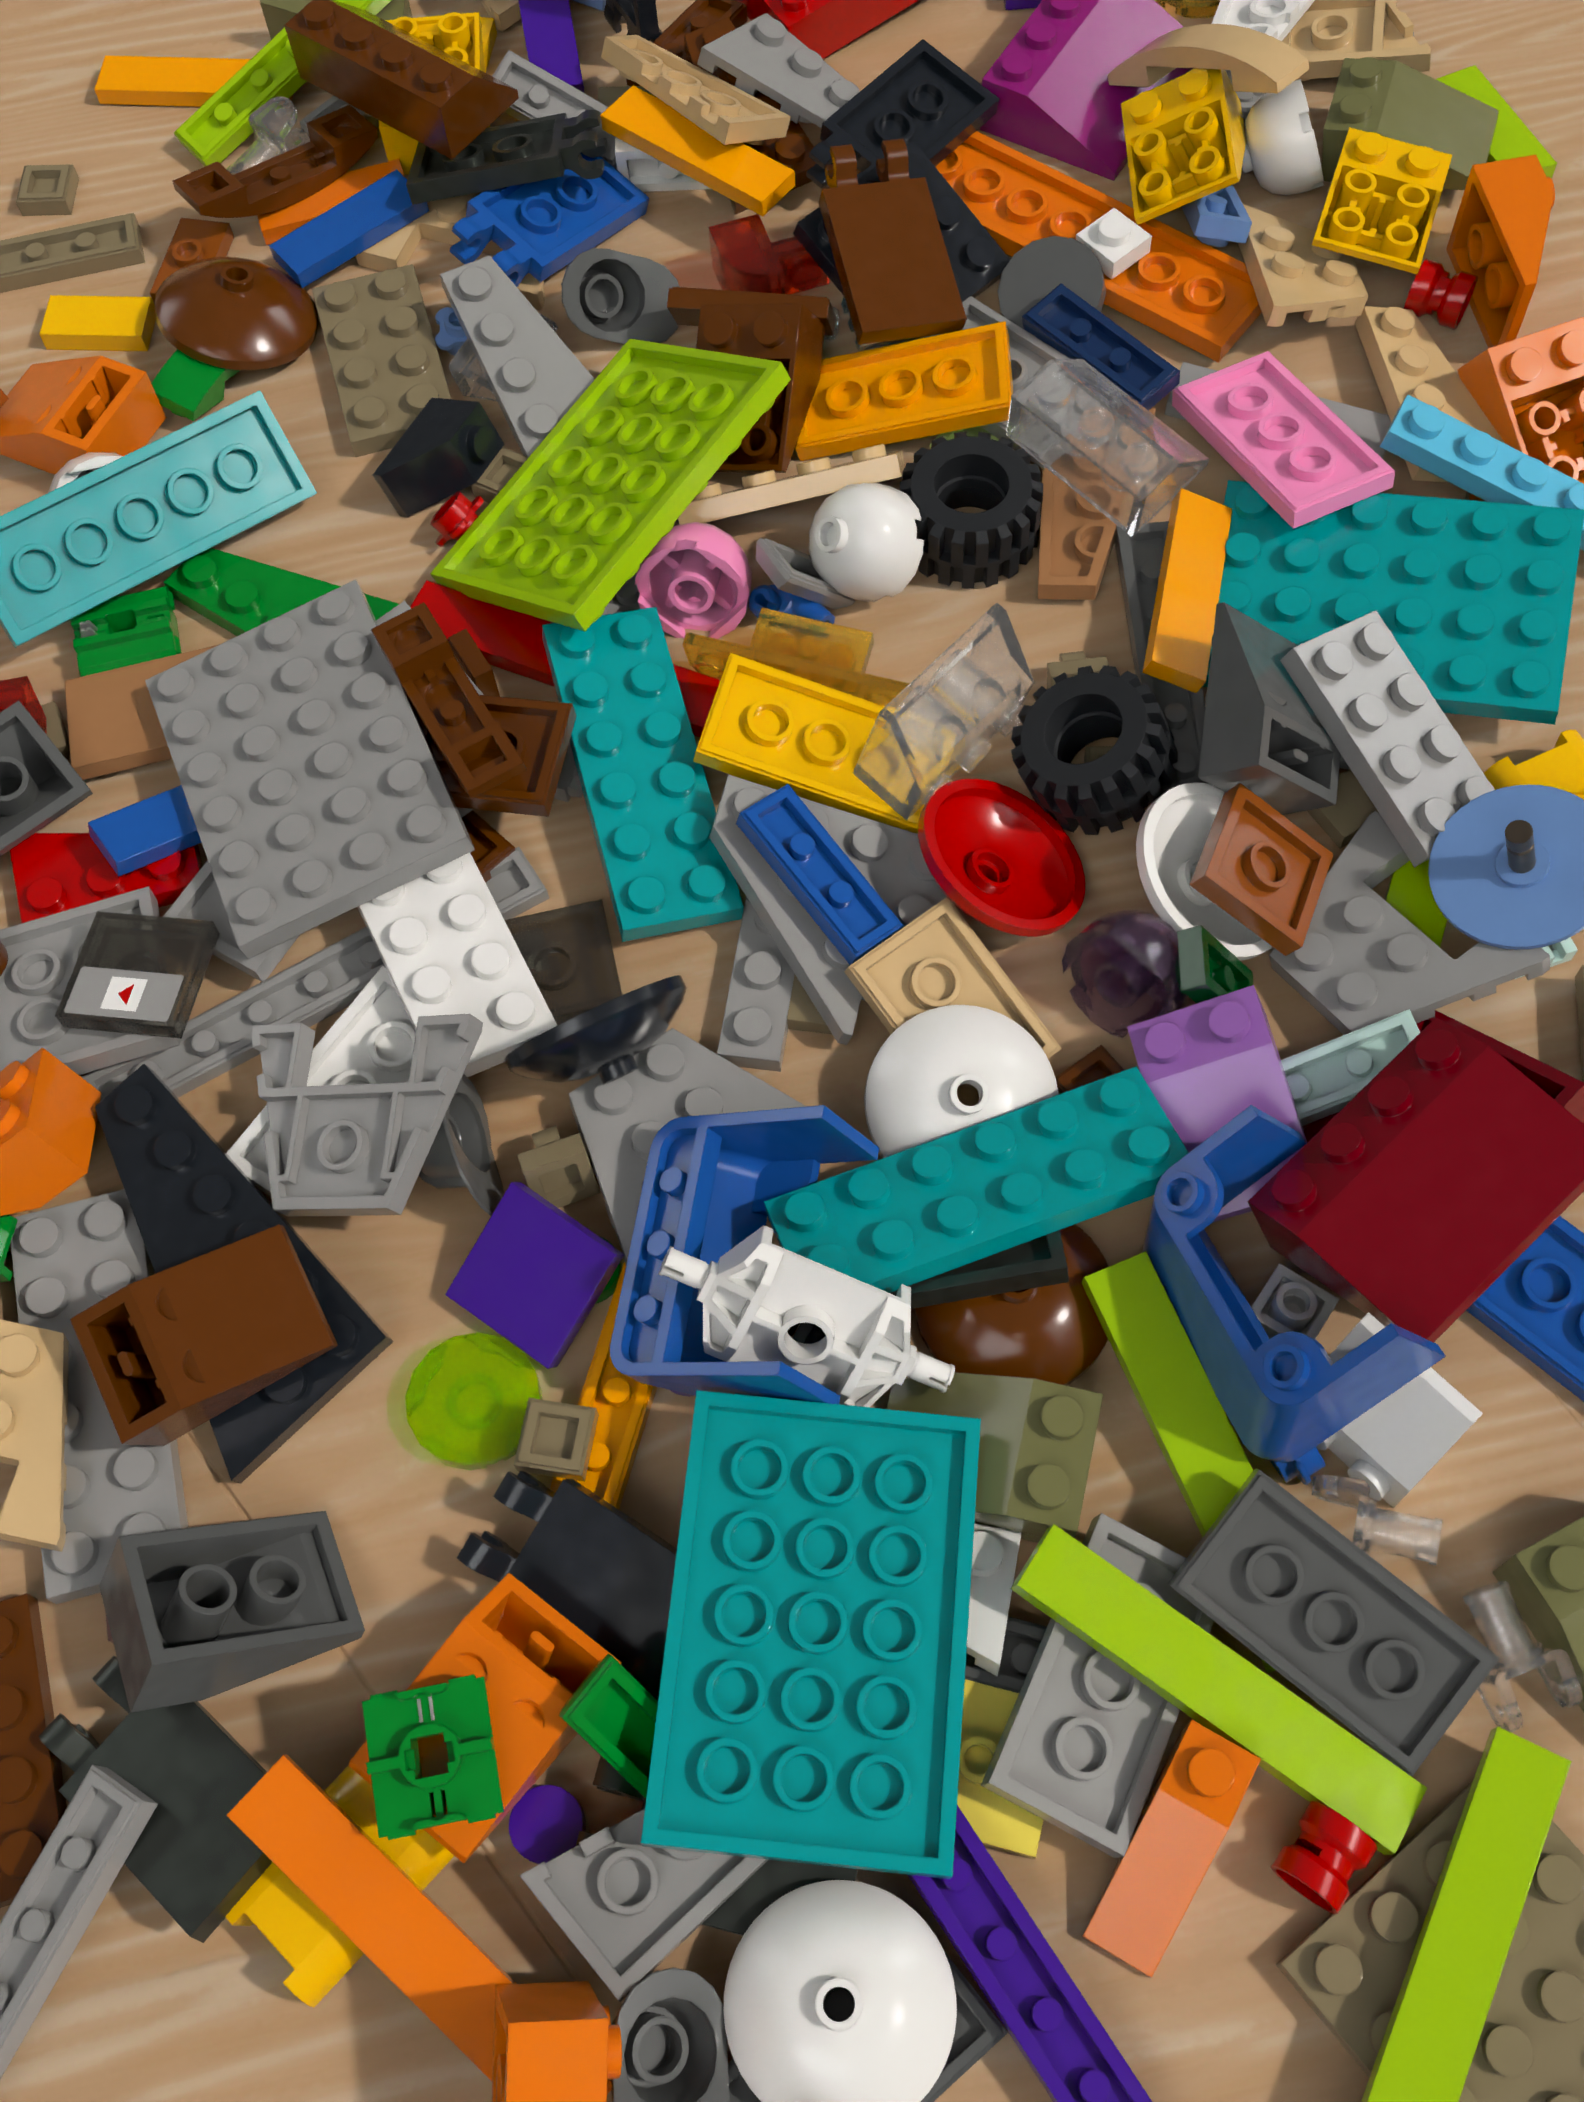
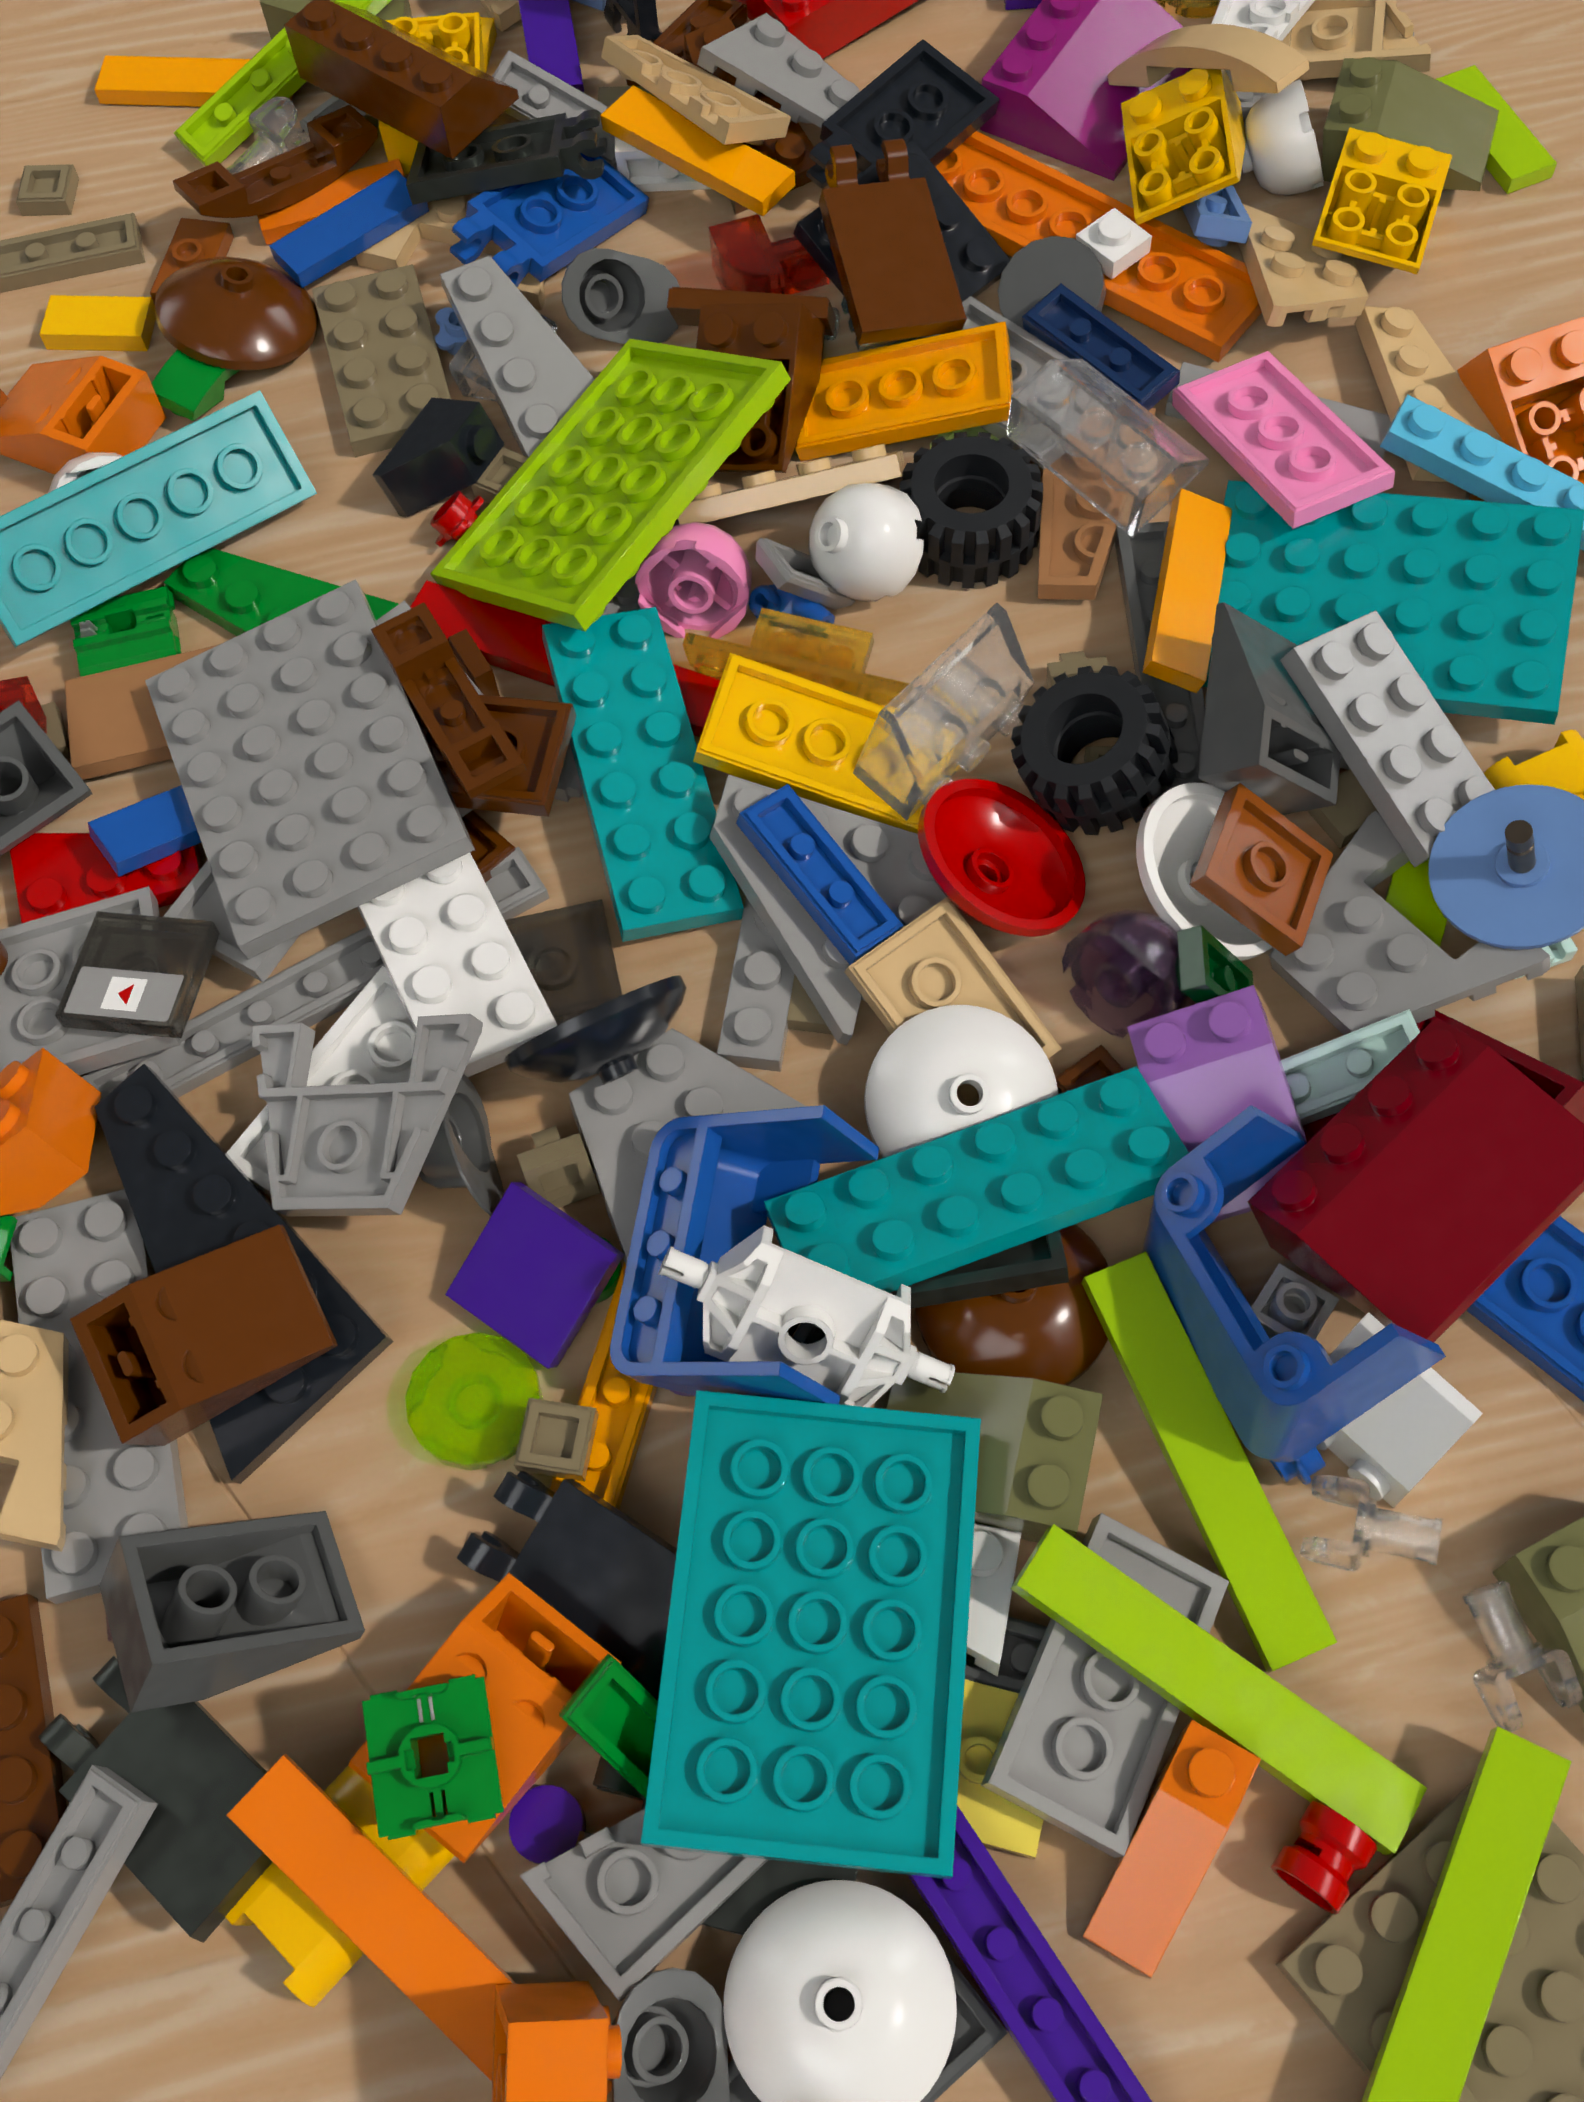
(1334, 1621): dark grey tile -> none
(1437, 292): red wheel -> none
(1502, 240): orange slope -> none

